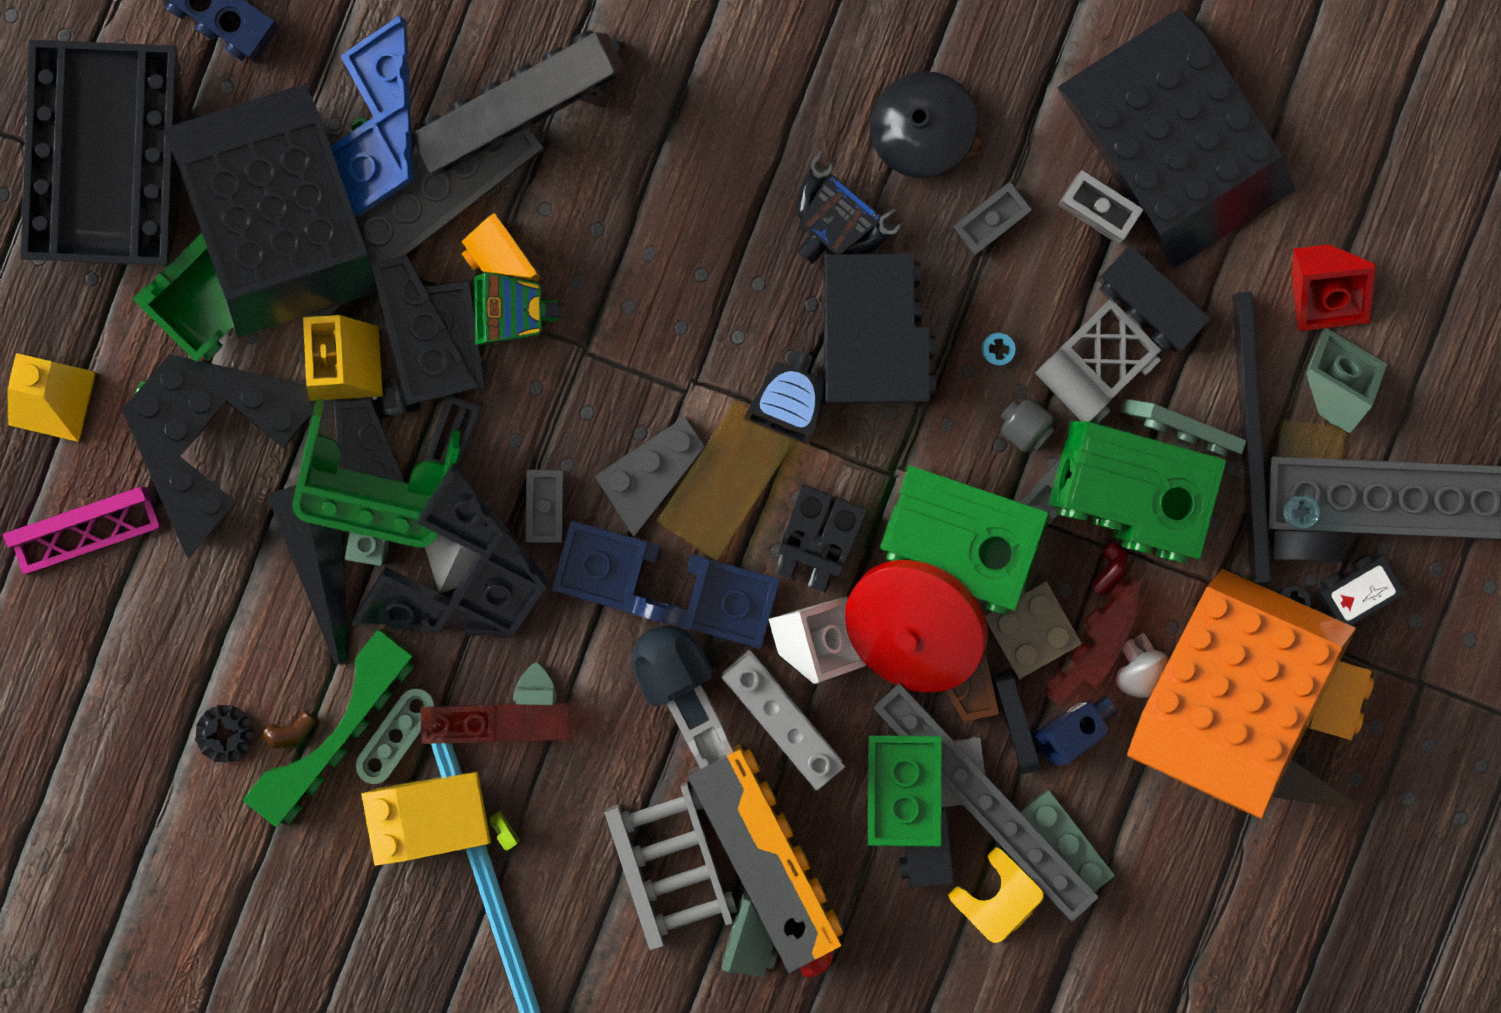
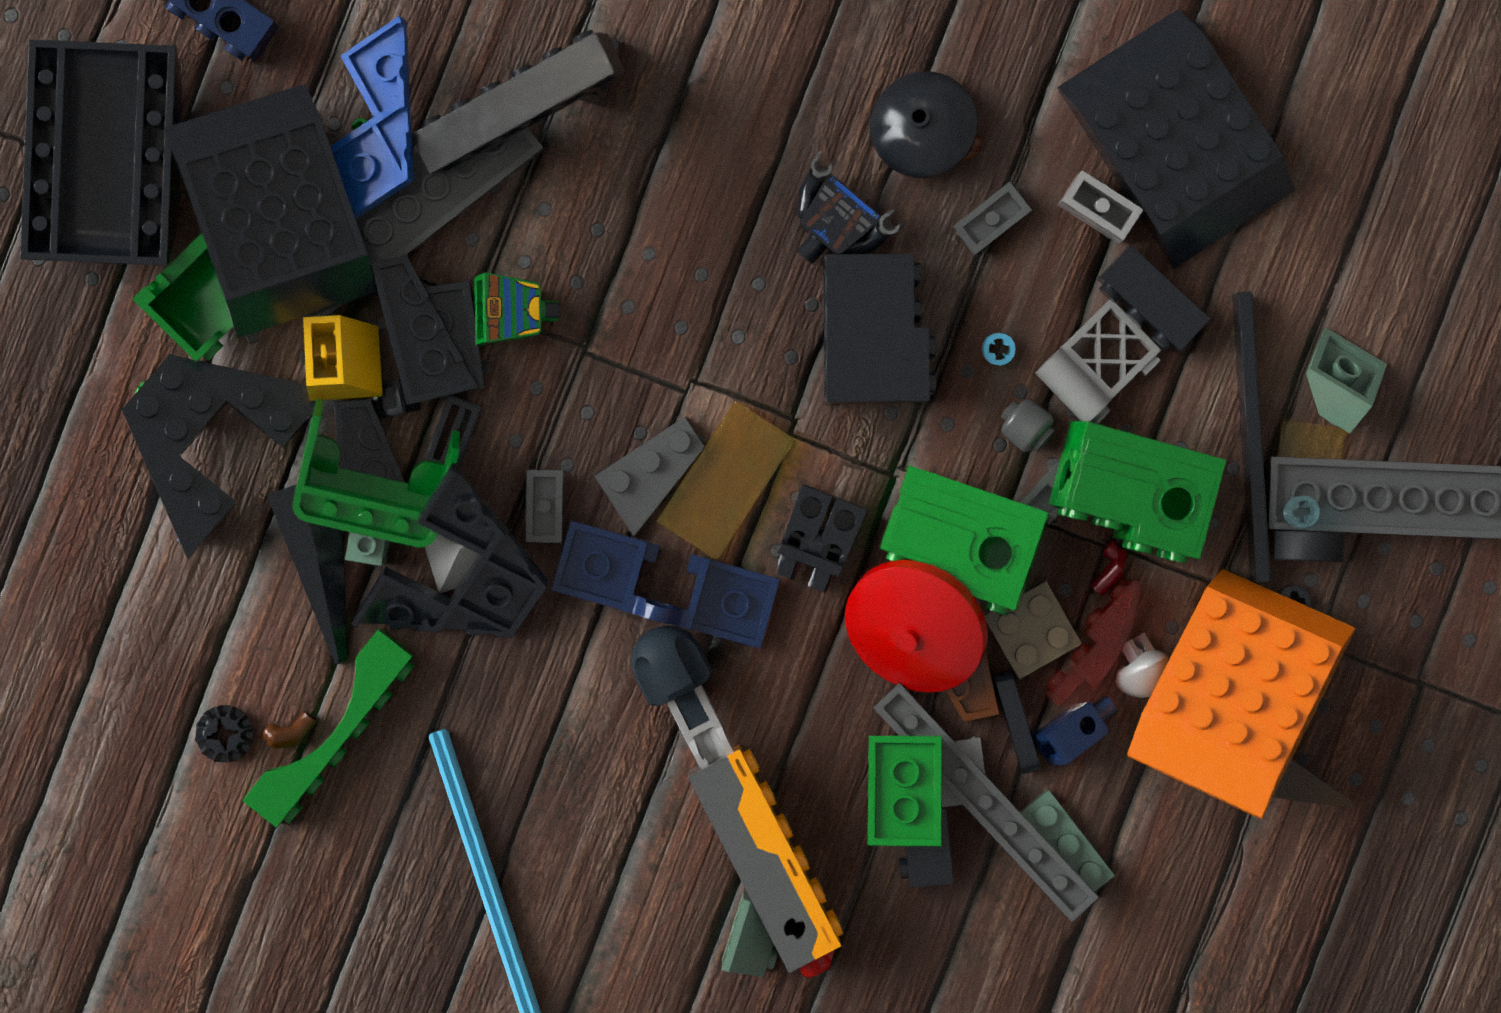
(49, 397): yellow slope -> none
(79, 516): dark pink fence -> none
(381, 744): sand green plate -> none
(425, 818): yellow slope -> none
(494, 723): clear red slope -> none
(496, 251): light orange slope -> none
(506, 834): lime tile -> none
(535, 687): sand green tile -> none
(646, 891): light grey fence -> none
(783, 719): light grey fence -> none
(789, 399): torso -> none
(816, 640): white slope -> none
(1006, 910): yellow piece -> none
(1186, 429): sand green wing -> none
(1331, 287): red slope -> none
(1342, 701): light orange brick -> none
(1360, 590): brick -> none

